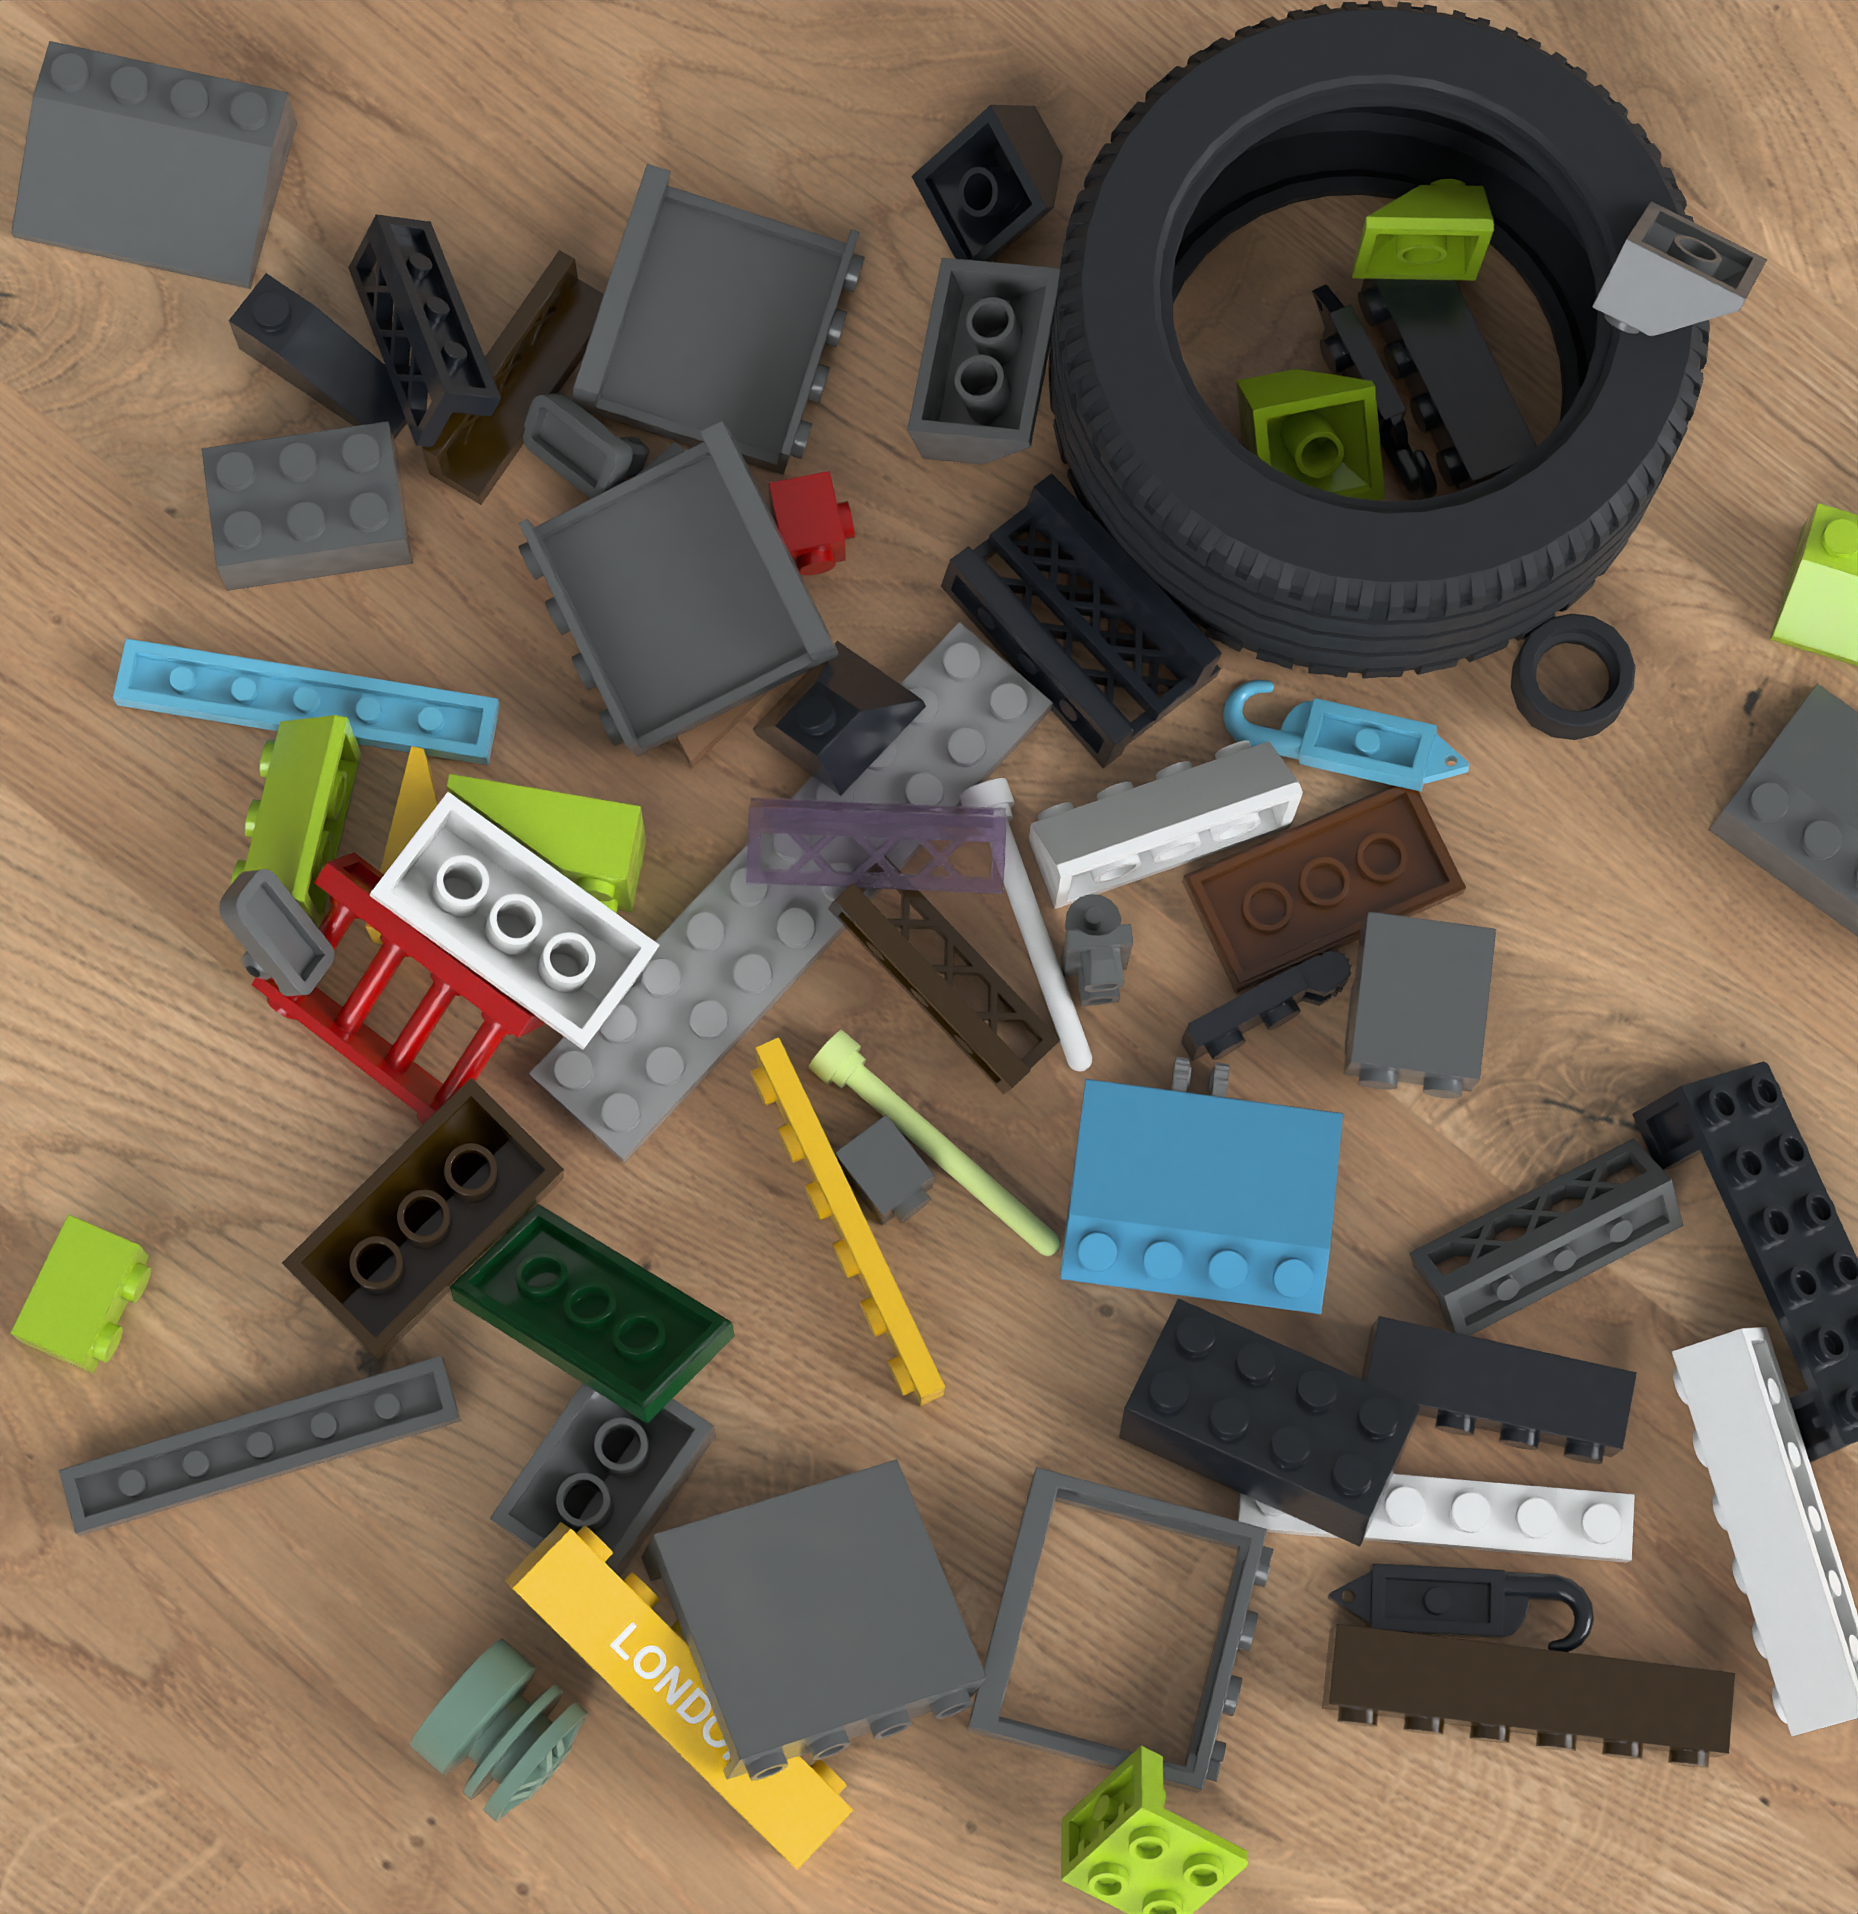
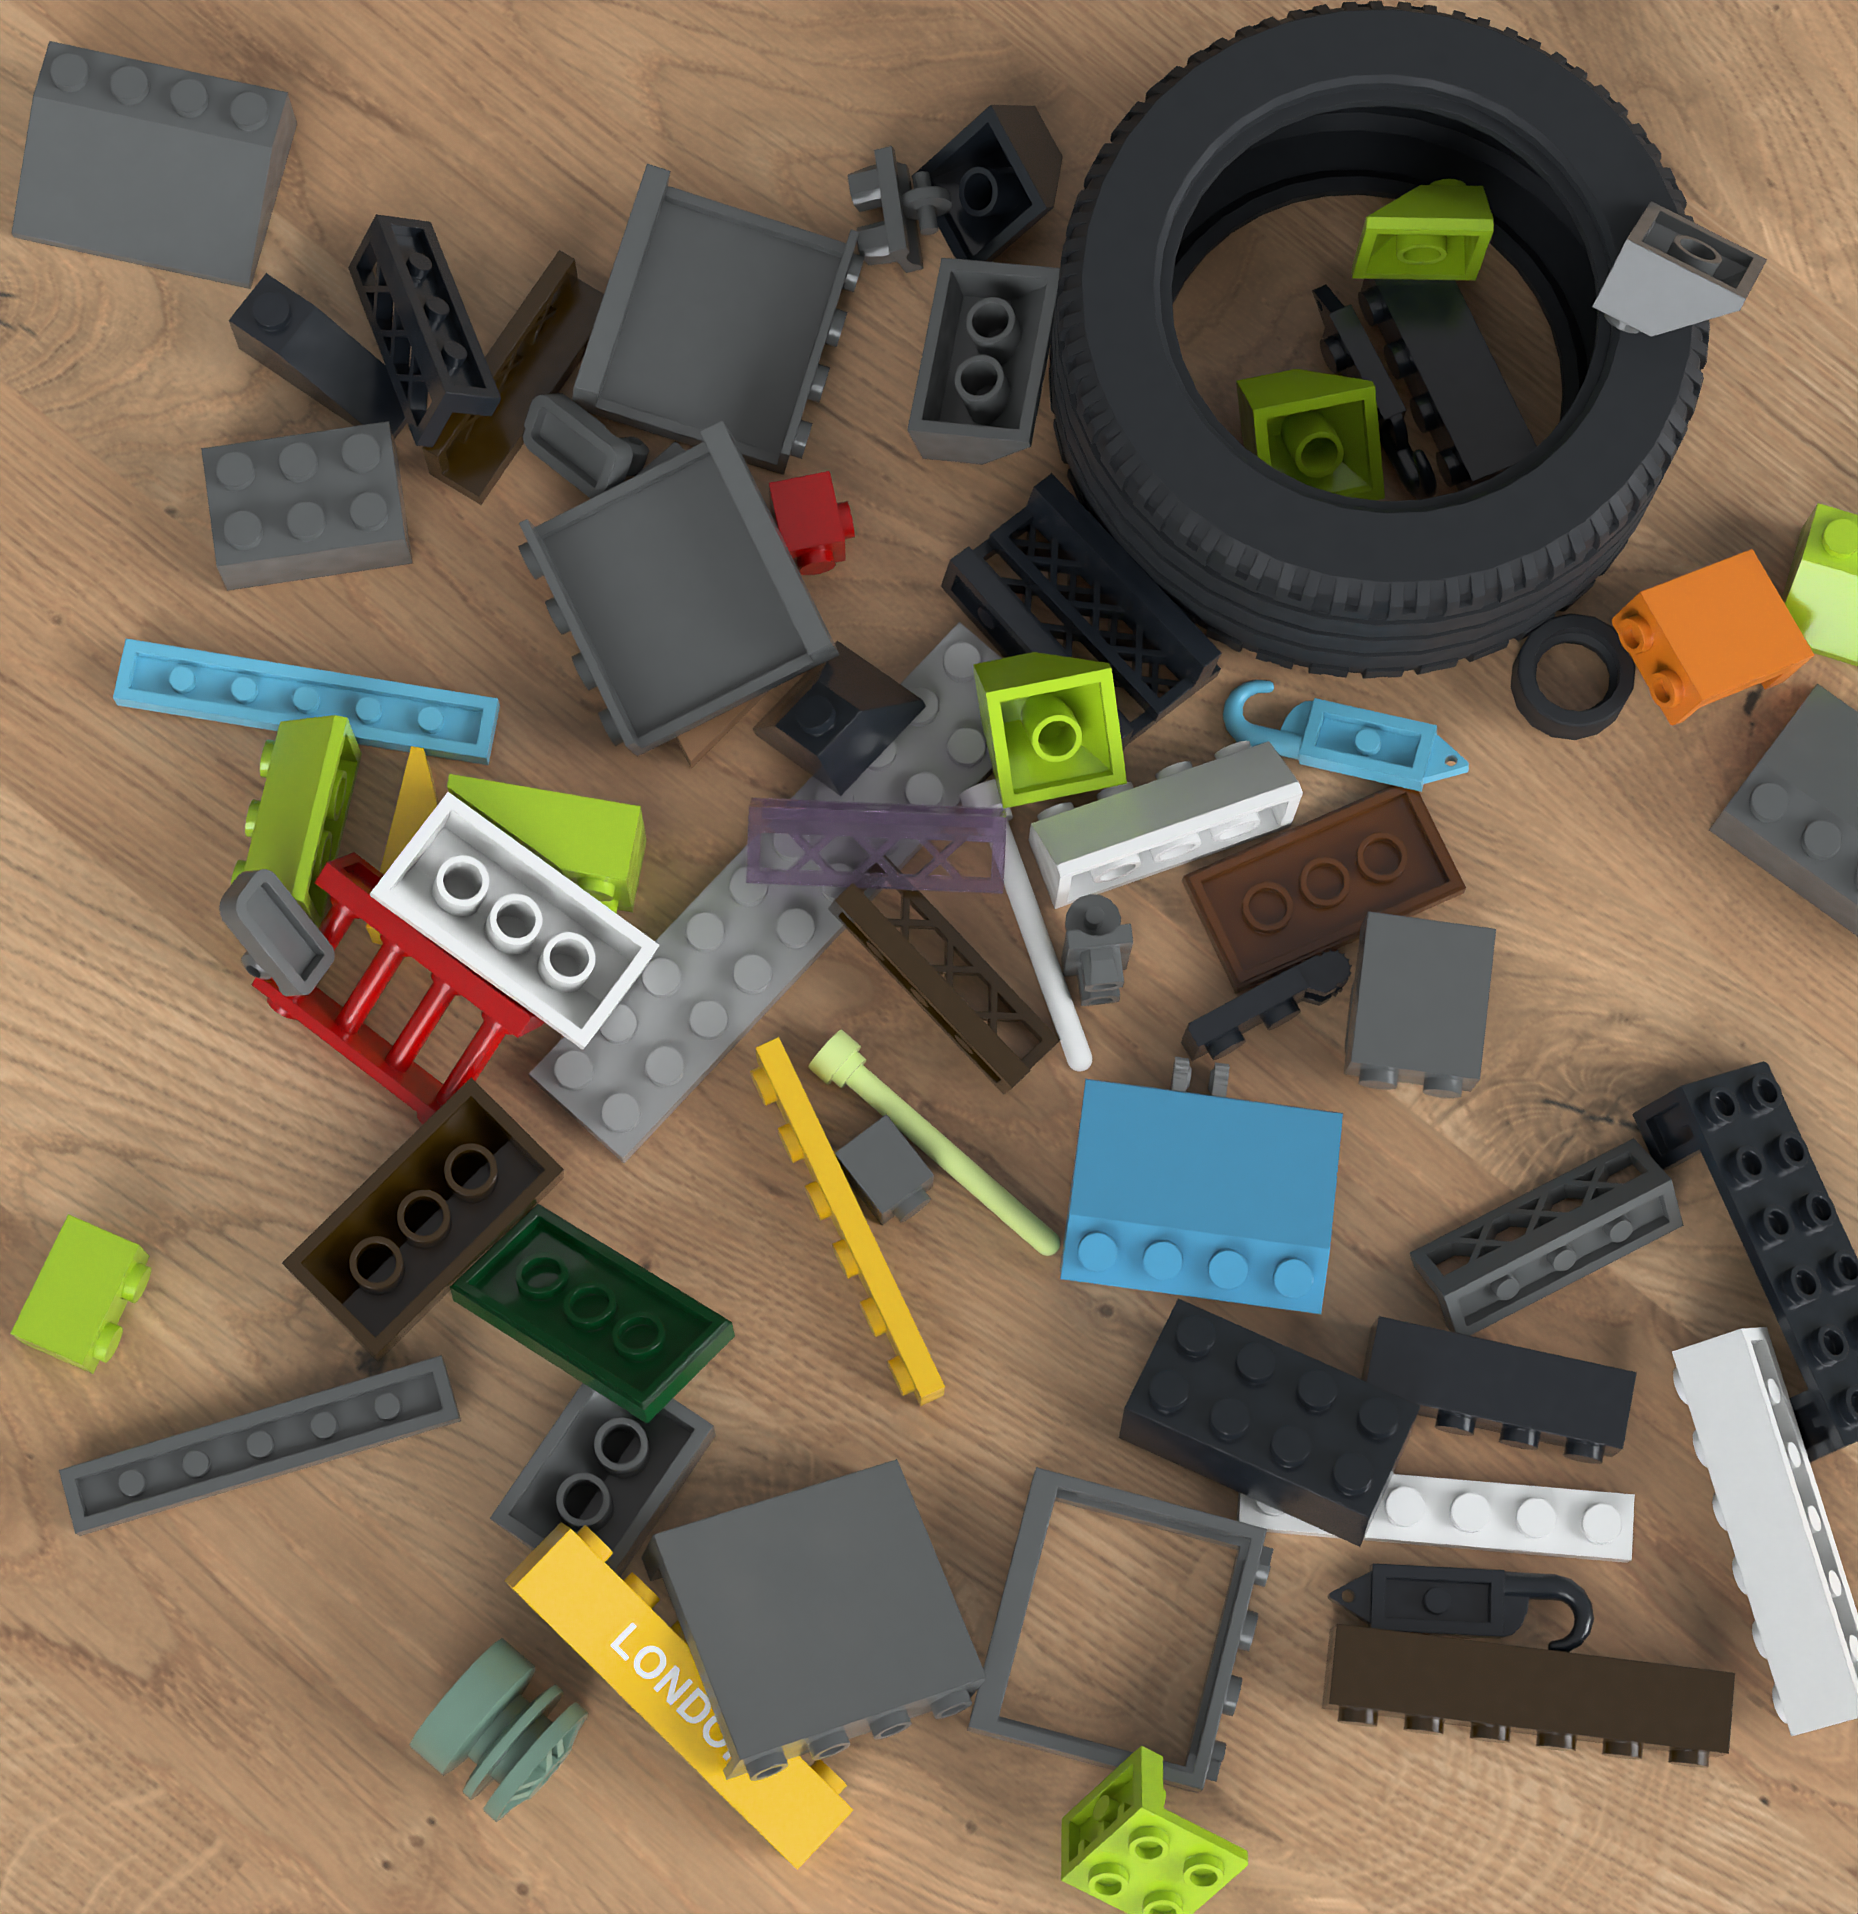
(889, 187): none -> dark grey hips
(1049, 726): none -> lime slope
(1711, 635): none -> orange panel

